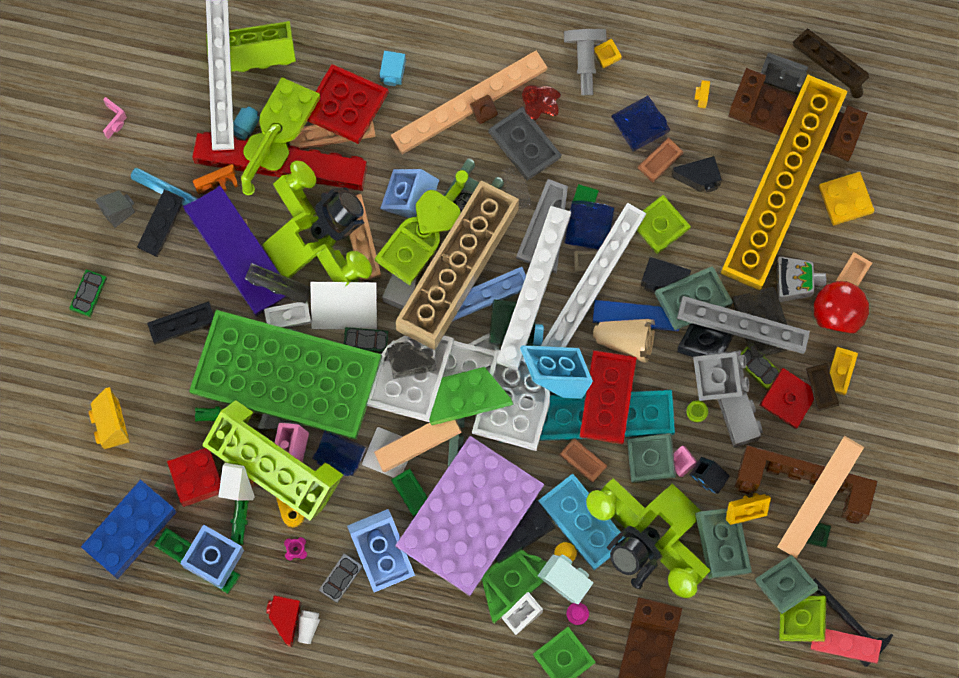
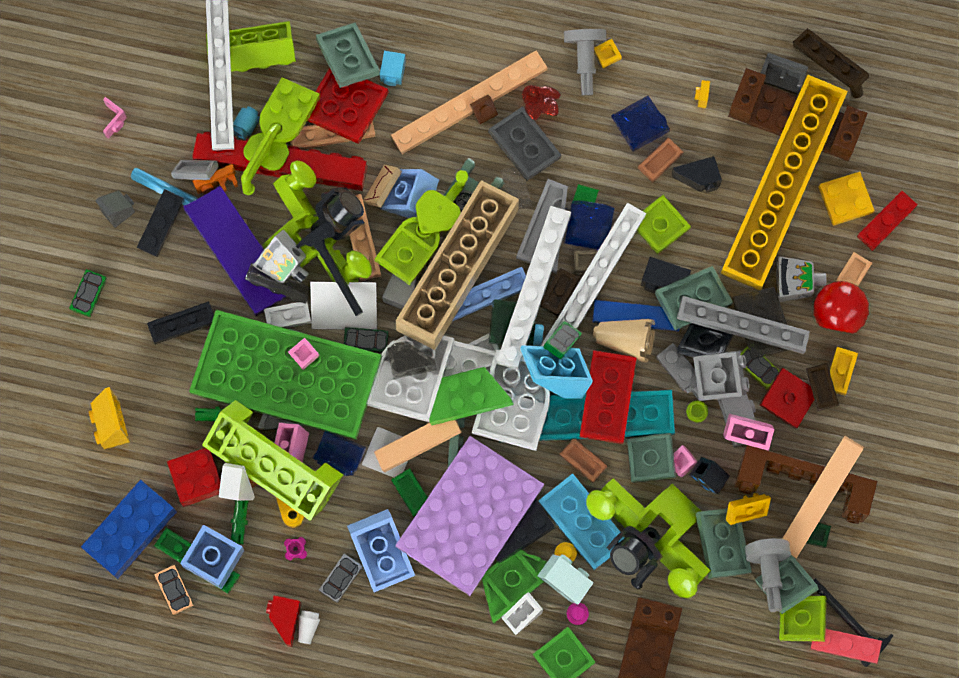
(173, 589): none -> tile
(195, 169): none -> light grey tile
(282, 259): none -> light grey torso
(303, 353): none -> bright pink plate
(317, 240): none -> black piece
(347, 55): none -> sand green plate
(382, 186): none -> tan tile
(559, 292): none -> dark brown plate
(562, 340): none -> tile
(679, 369): none -> light grey hinge
(748, 432): none -> bright pink brick
(768, 554): none -> light grey piece
(887, 220): none -> red plate

